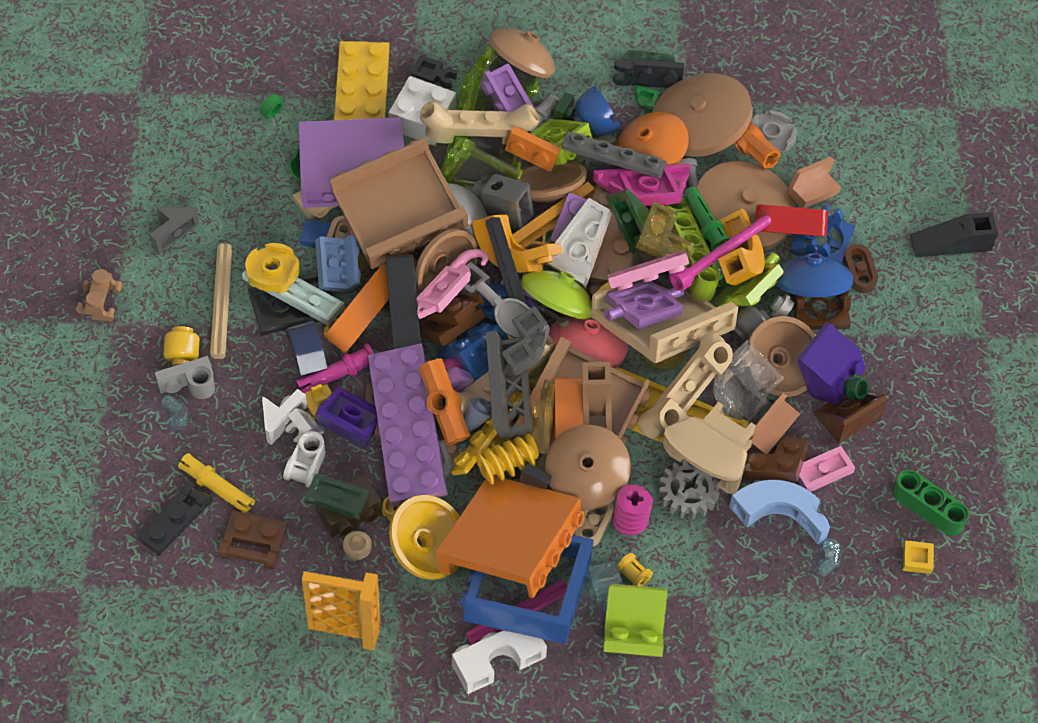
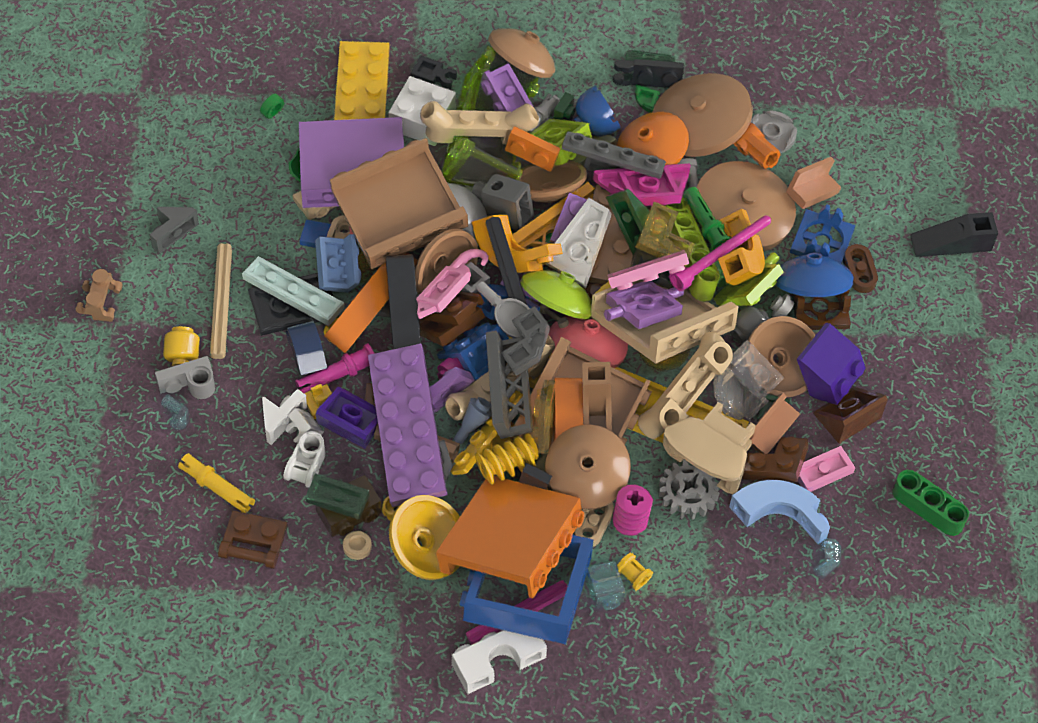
(174, 518): black plate -> none
(272, 280): yellow plate -> none
(363, 606): light orange fence -> none
(439, 386): orange piece -> none
(635, 620): lime bracket -> none
(794, 220): red beam -> none
(856, 387): dark green plate -> none
(918, 557): yellow plate -> none

